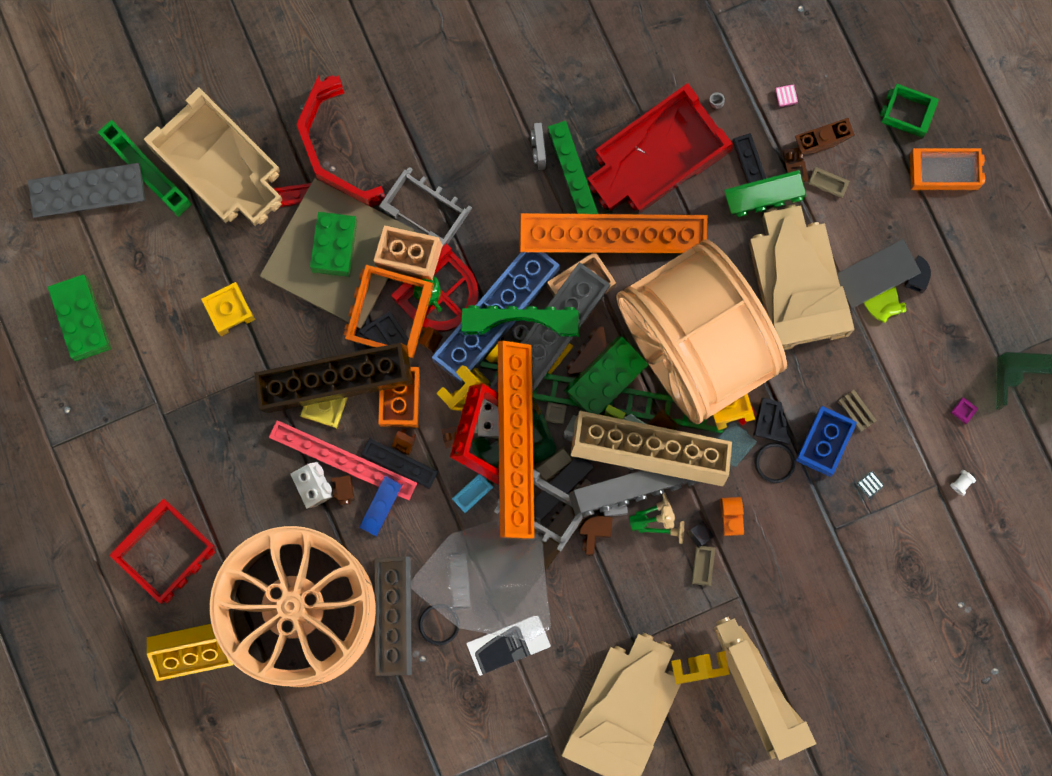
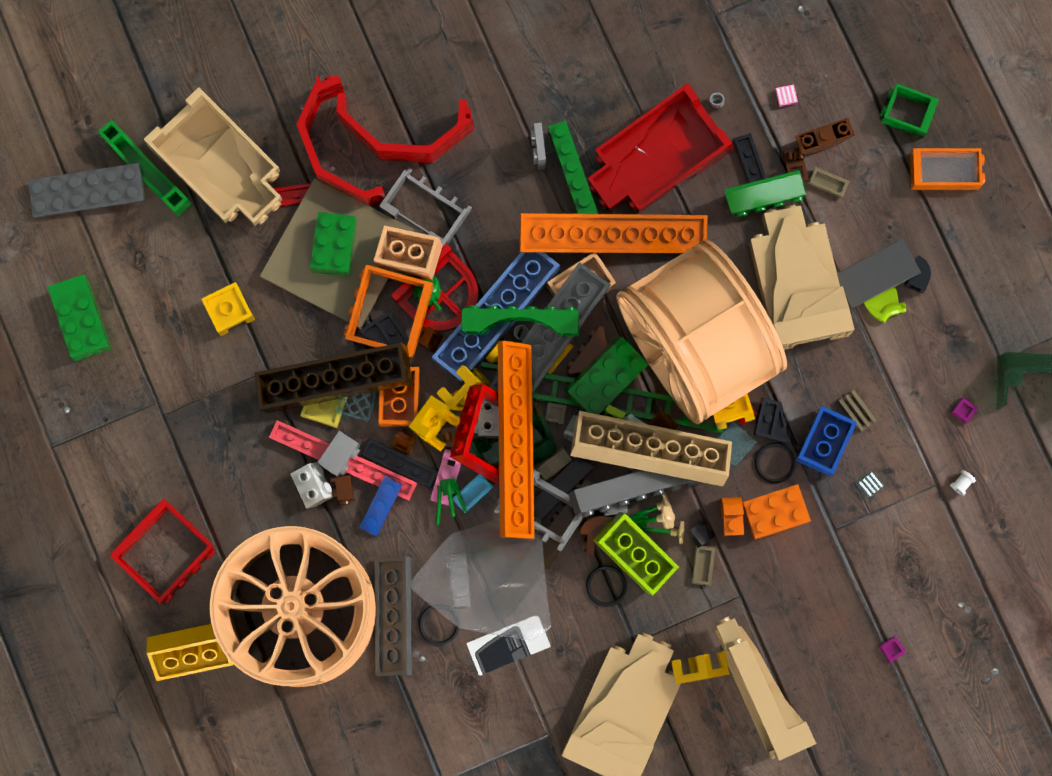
(339, 454): none -> light grey brick
(364, 418): none -> clear light blue window
(403, 152): none -> red panel
(431, 420): none -> yellow panel
(445, 472): none -> bright pink plate
(448, 486): none -> green plant
(606, 603): none -> black tyre
(635, 553): none -> lime brick
(775, 512): none -> orange brick
(892, 649): none -> magenta tile

